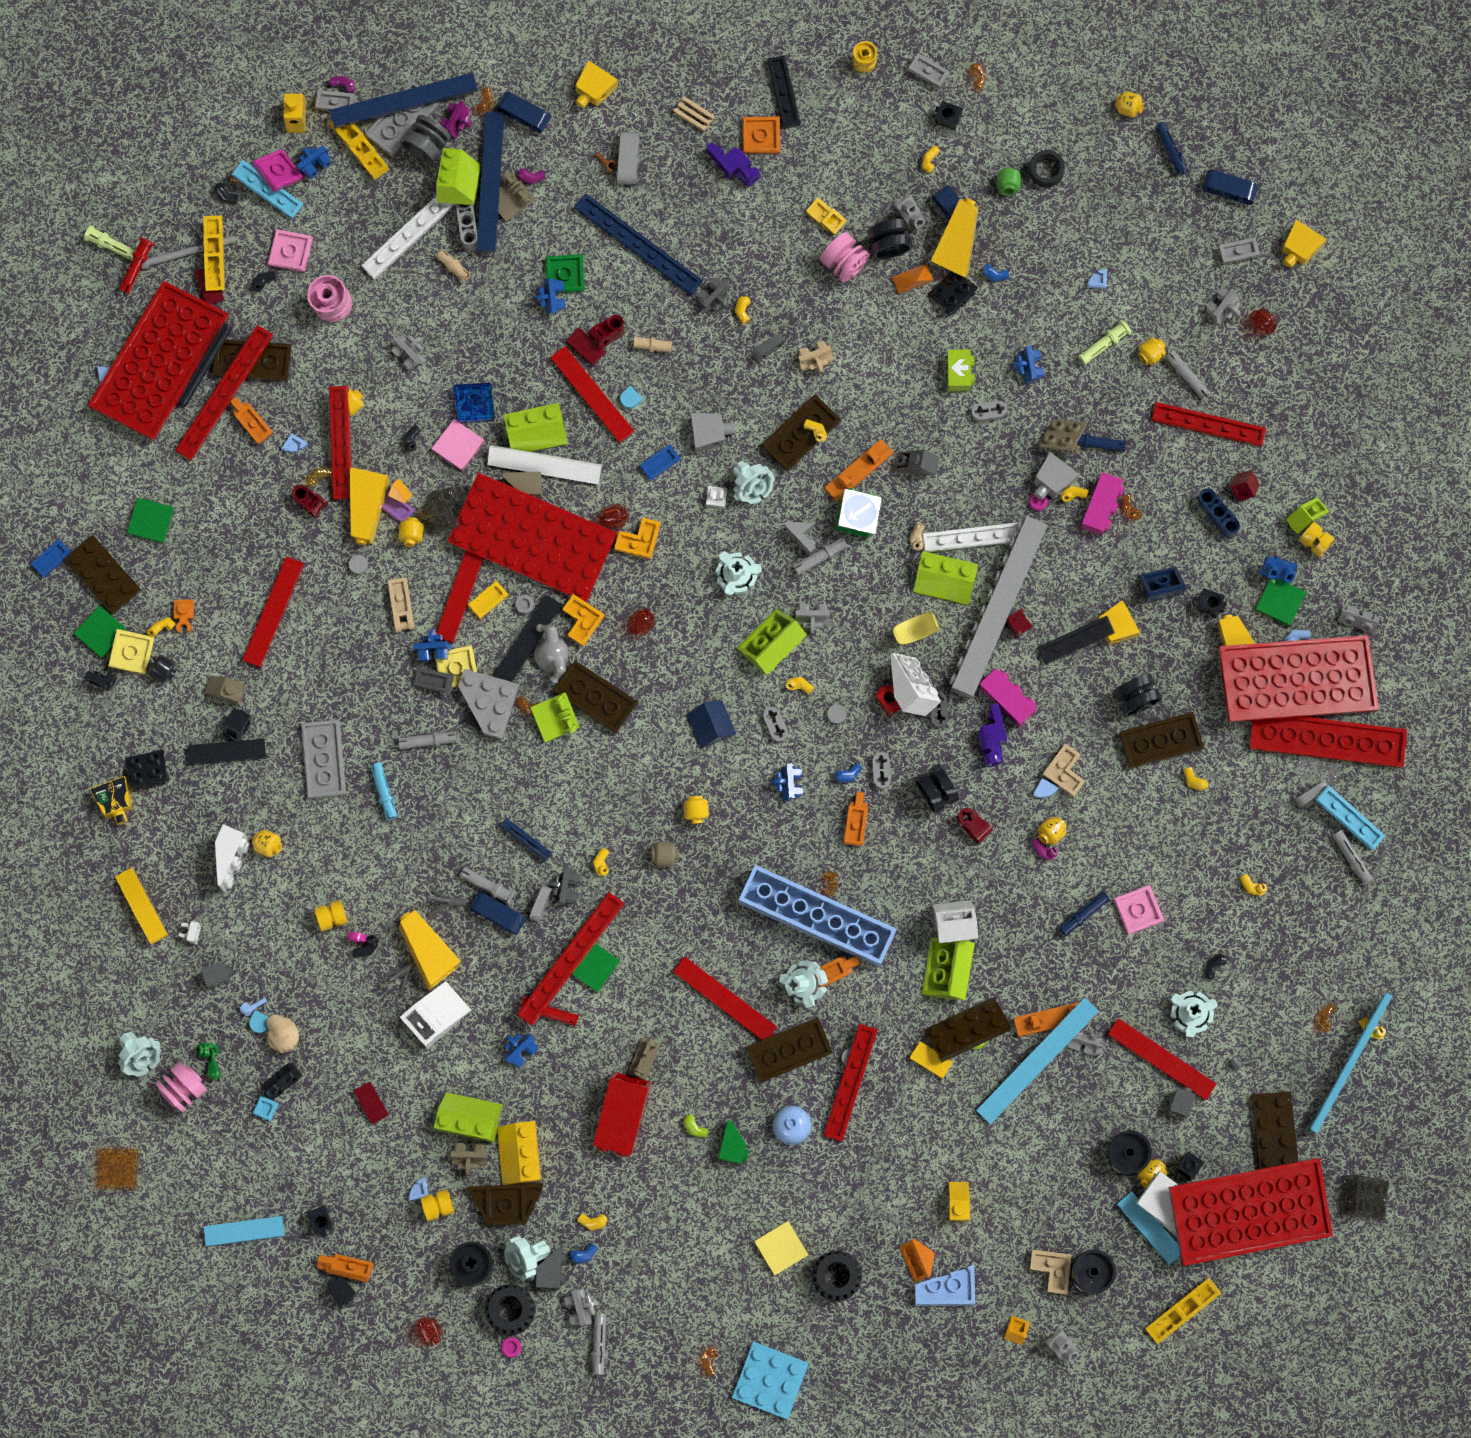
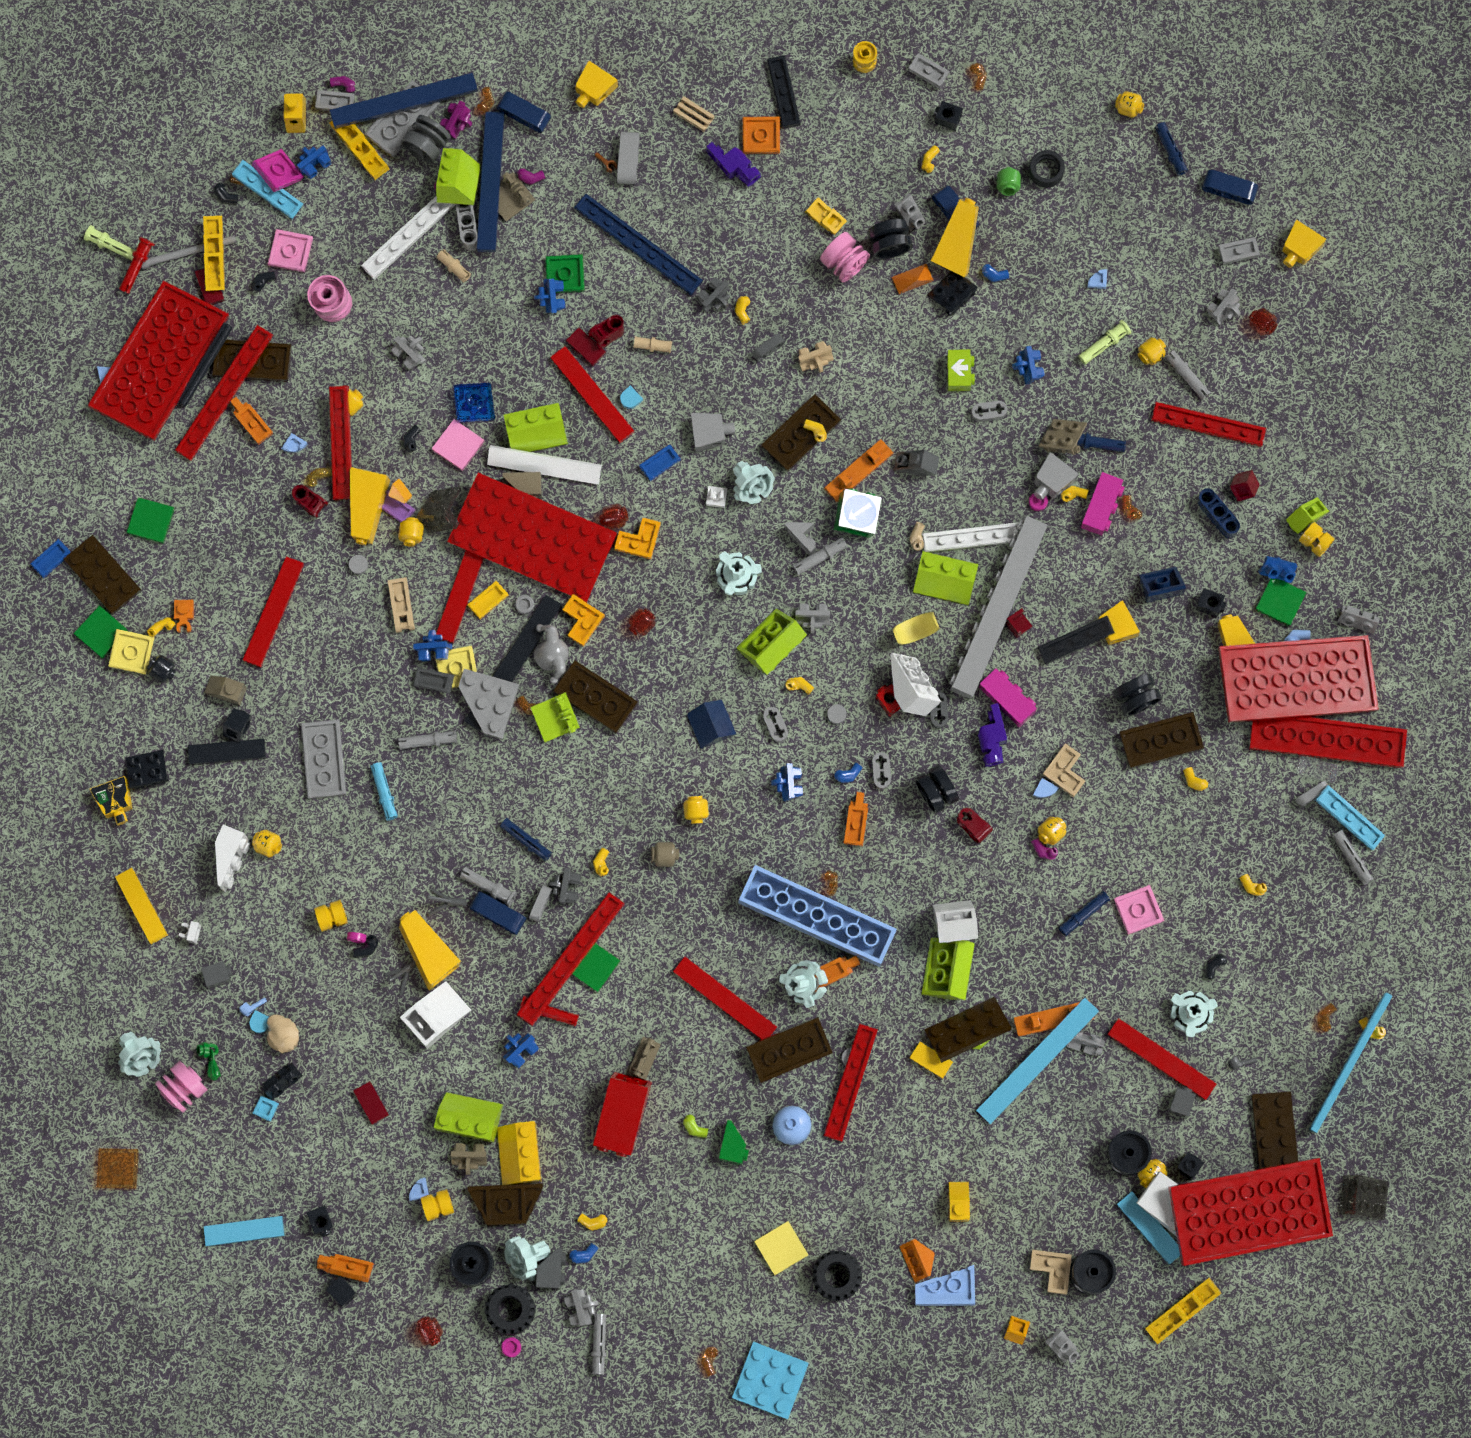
(98, 679): black bracket -> none

